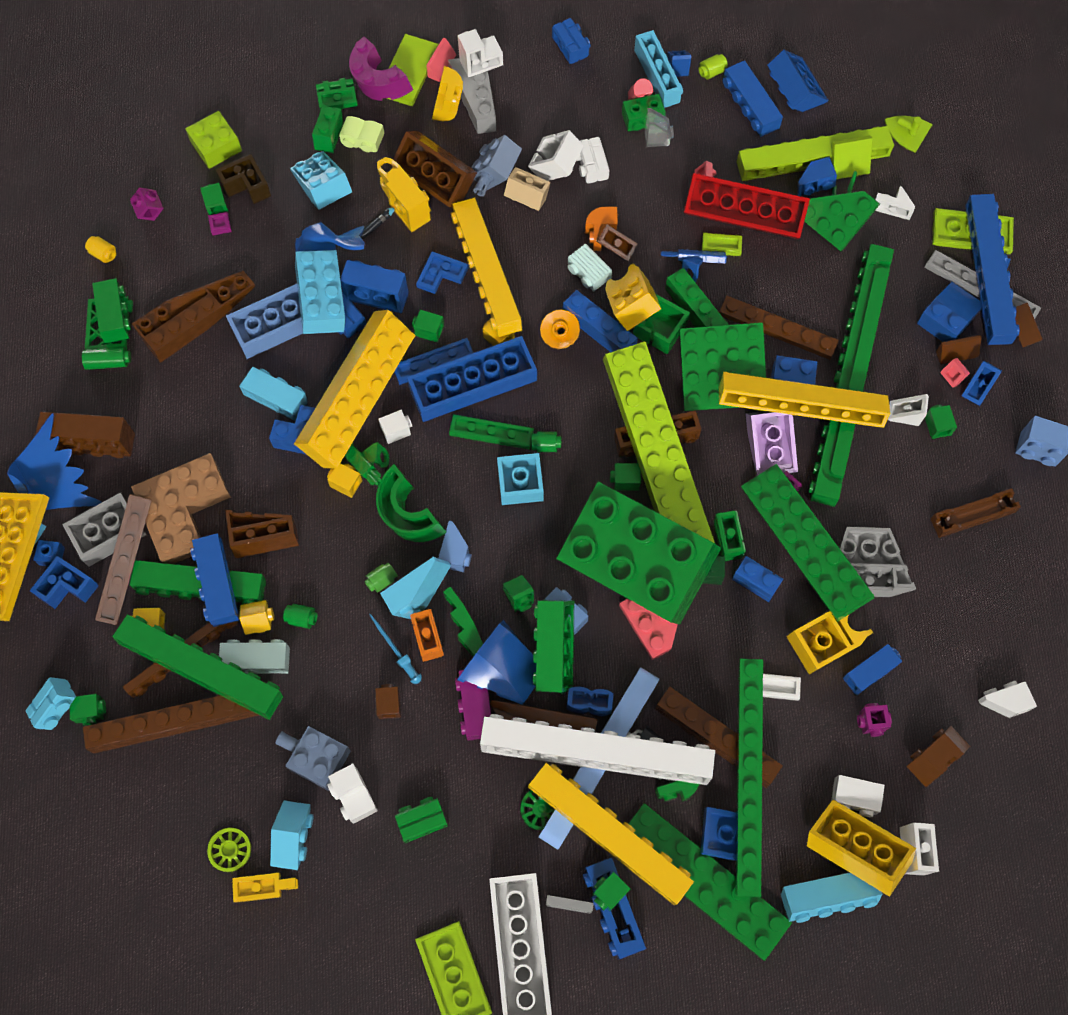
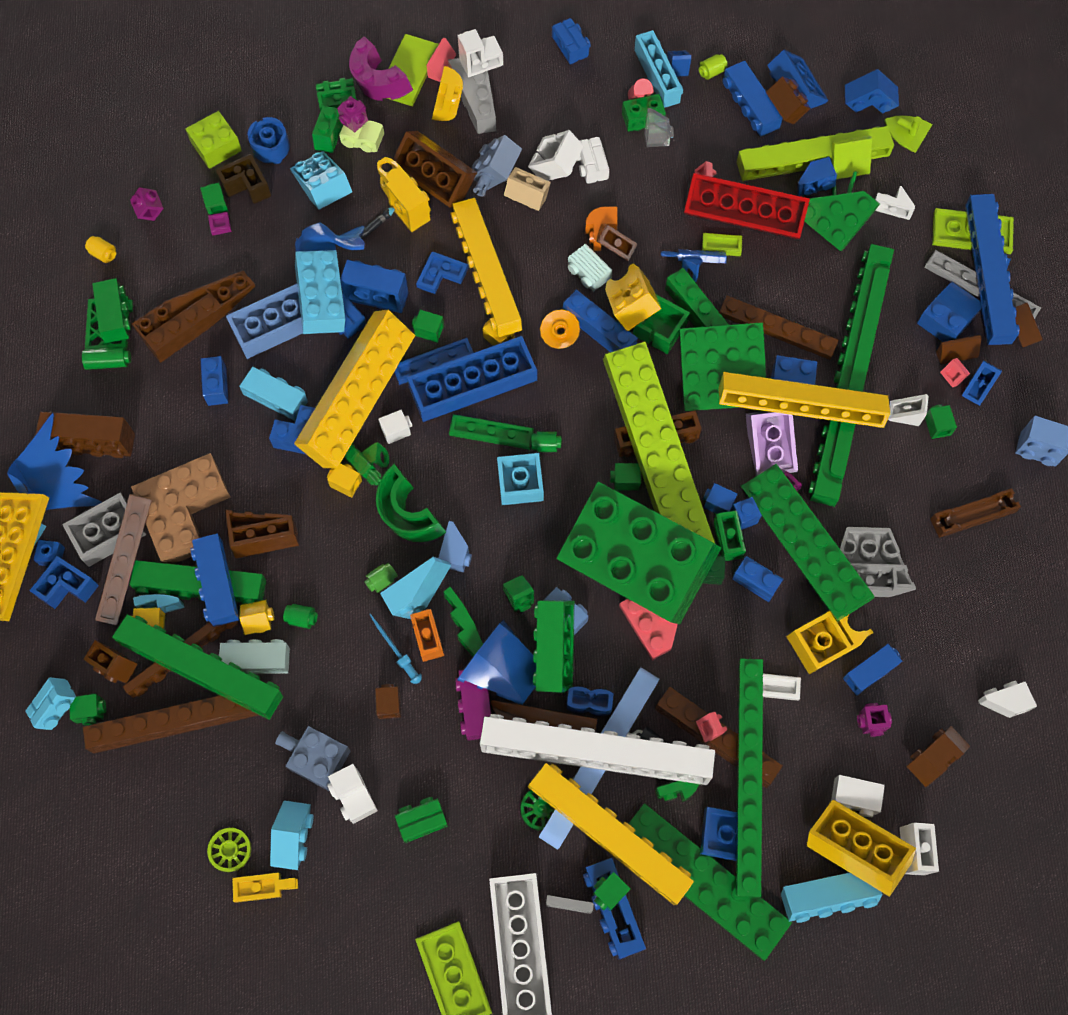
(110, 662): none -> reddish brown brick
(164, 602): none -> medium azure slope
(214, 380): none -> blue brick
(269, 140): none -> blue brick
(352, 114): none -> magenta brick
(710, 726): none -> coral tile
(719, 499): none -> blue brick
(747, 512): none -> blue brick
(788, 100): none -> reddish brown brick
(872, 90): none -> blue brick

